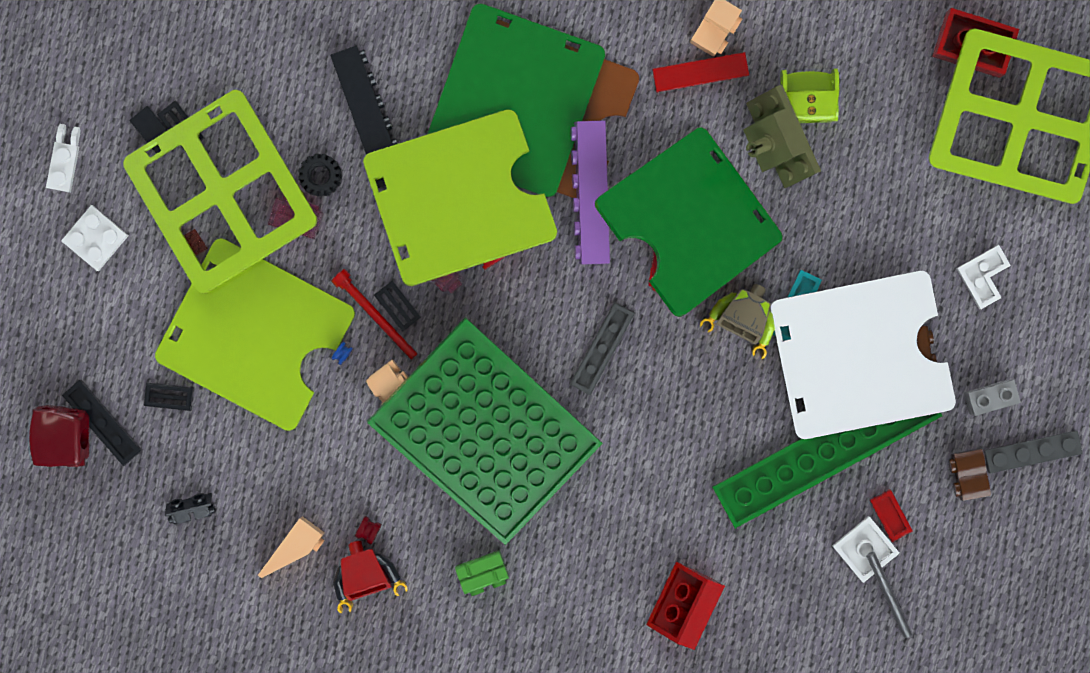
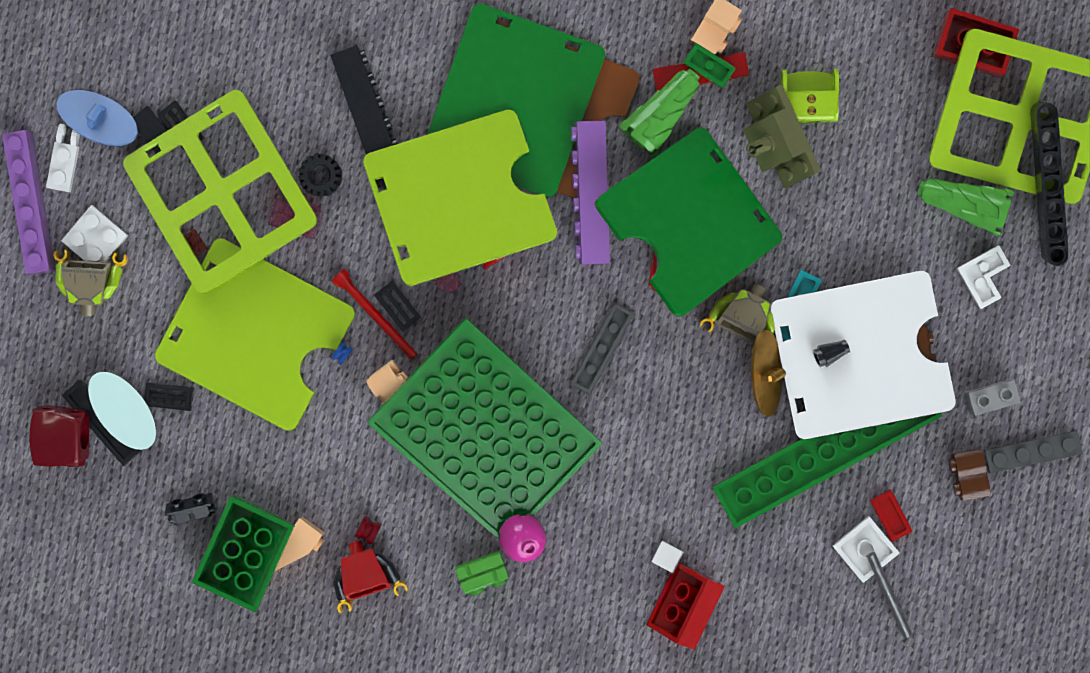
(28, 202): none -> medium lavender brick
(86, 281): none -> torso
(97, 117): none -> medium blue shield
(121, 410): none -> light aqua shield
(243, 553): none -> green slope
(522, 538): none -> dark pink cylinder
(655, 119): none -> bright green cone
(667, 556): none -> white tile
(709, 65): none -> green plate
(766, 373): none -> pearl gold shield
(831, 352): none -> black cone
(979, 205): none -> bright green cone
(1042, 174): none -> black beam

